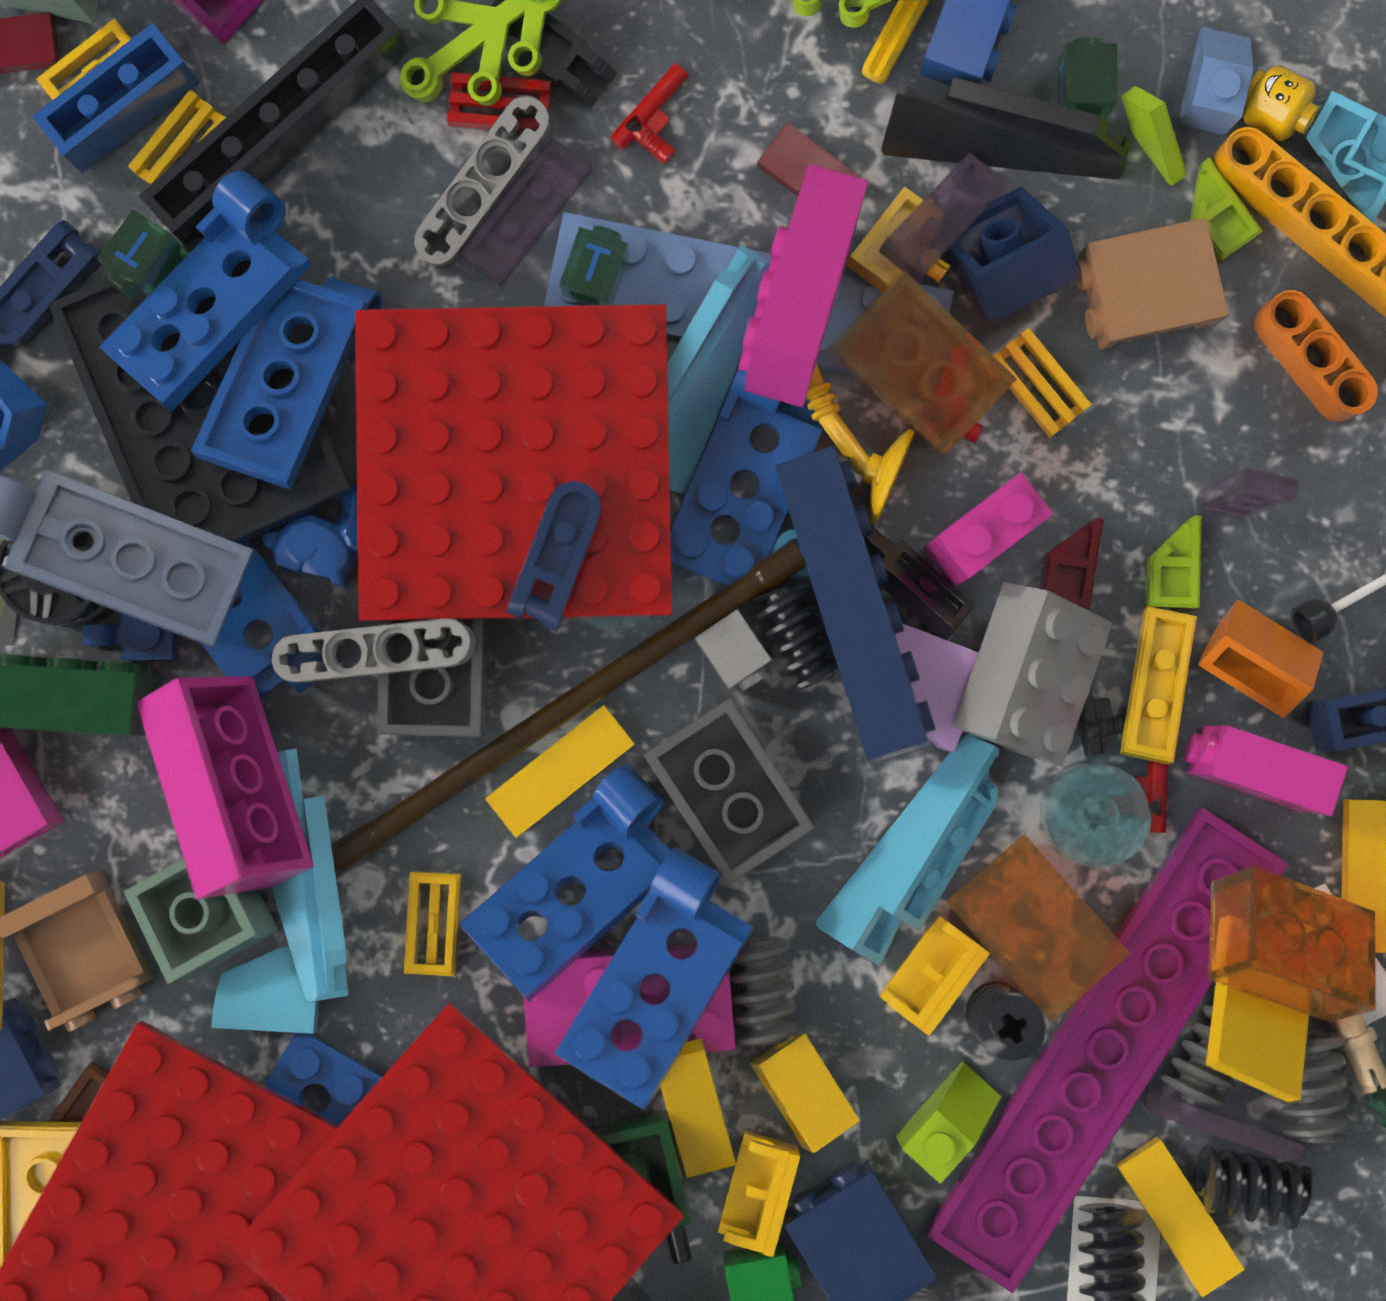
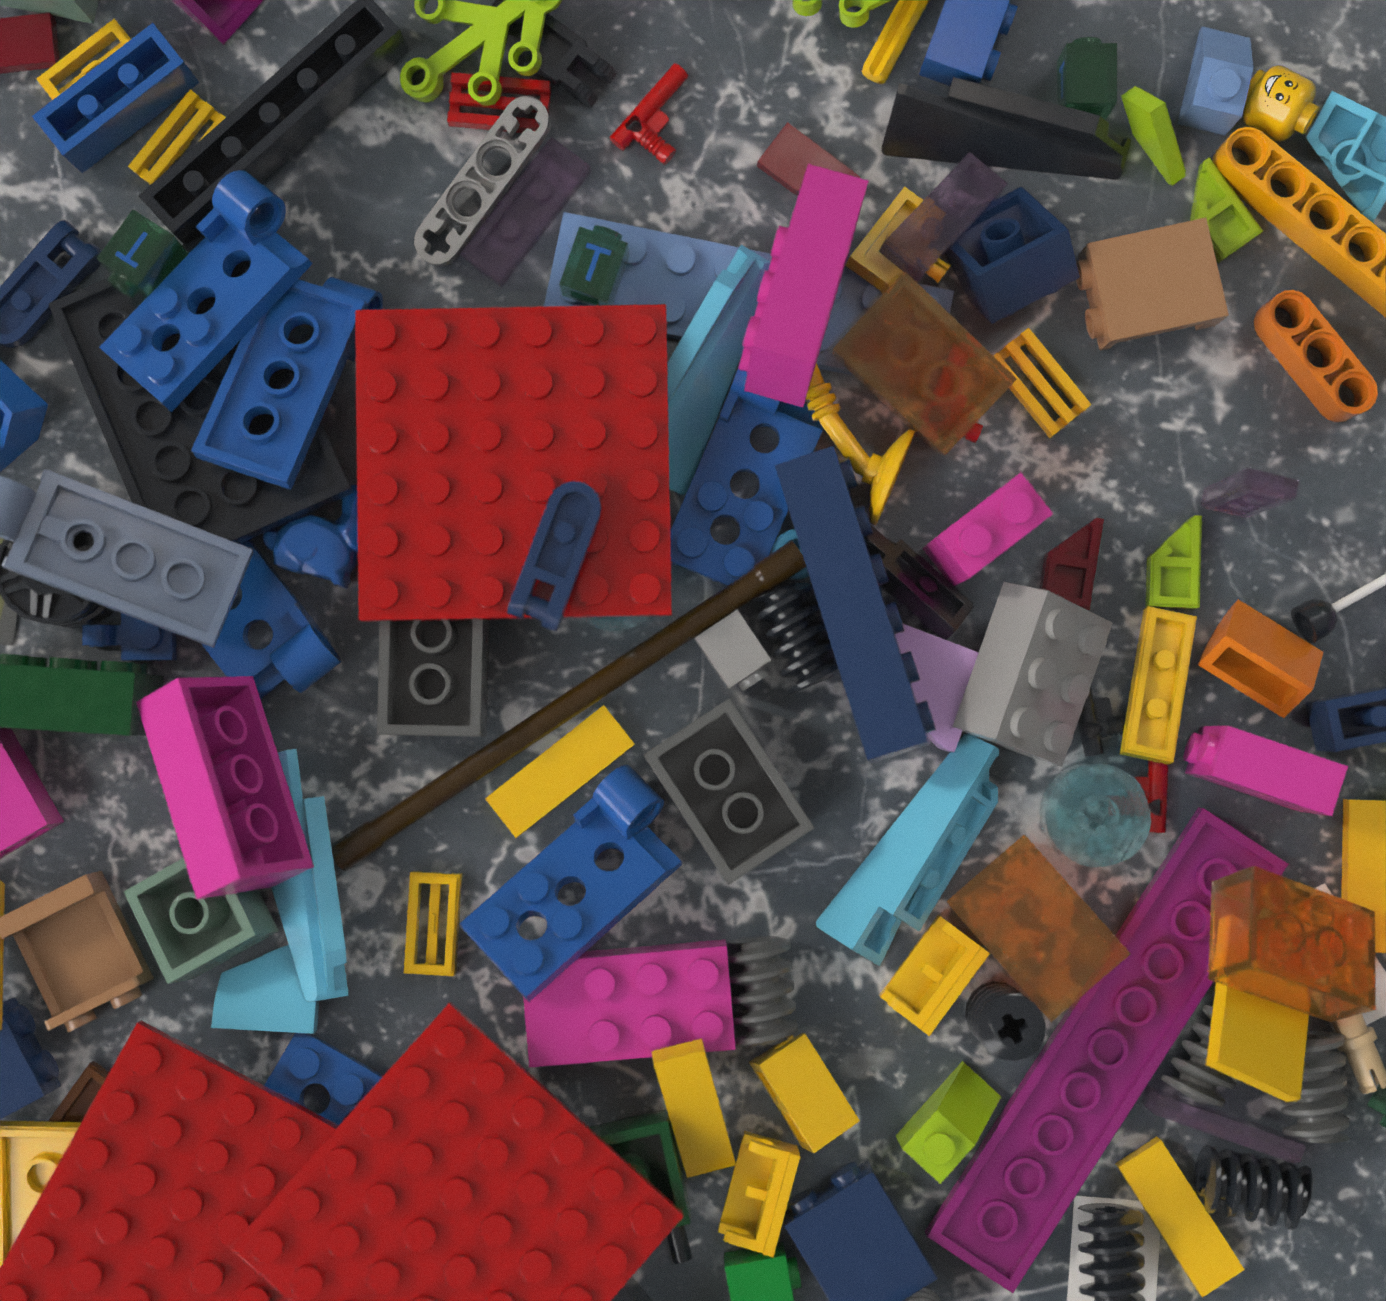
(373, 647): light grey beam -> none
(674, 904): blue hinge -> none

